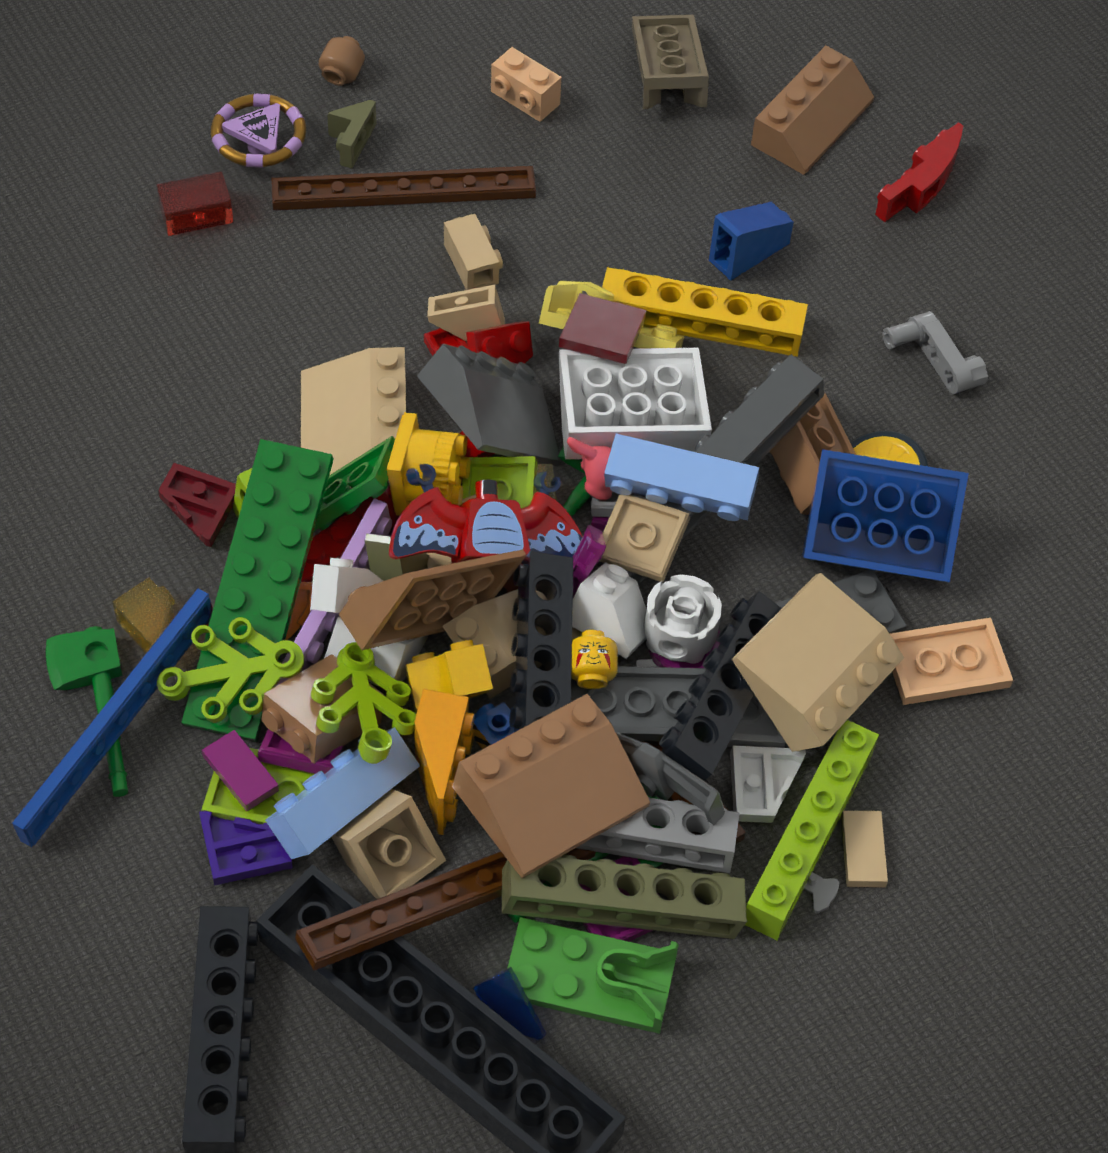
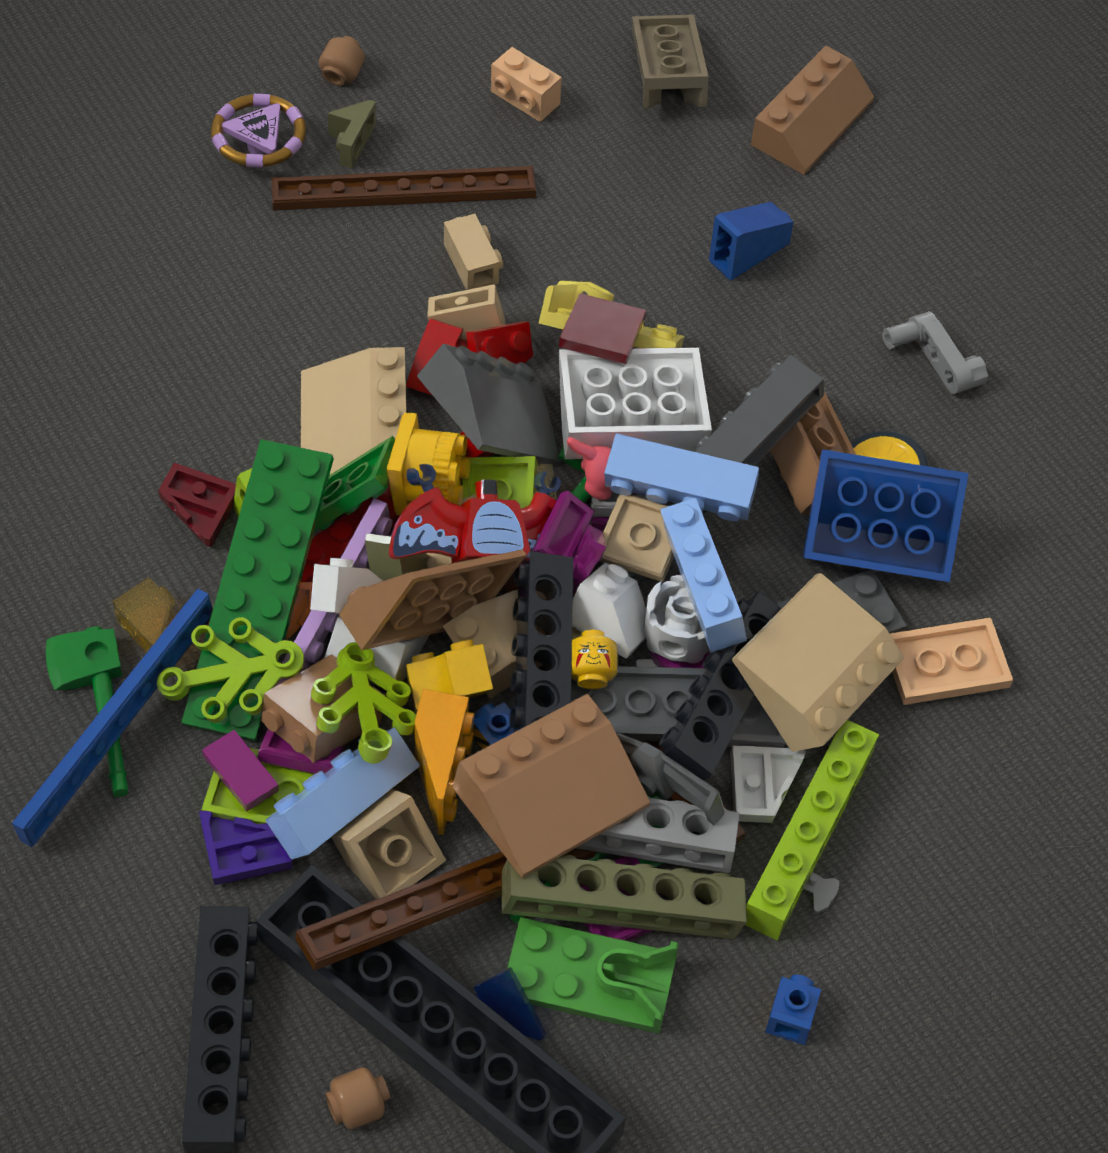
(195, 203): clear red brick -> none
(357, 1098): none -> medium nougat head
(432, 339): none -> red slope
(564, 526): none -> magenta tile
(703, 575): none -> light blue brick
(711, 311): yellow brick -> none
(792, 1020): none -> blue brick
(864, 849): tan tile -> none
(925, 179): red slope -> none

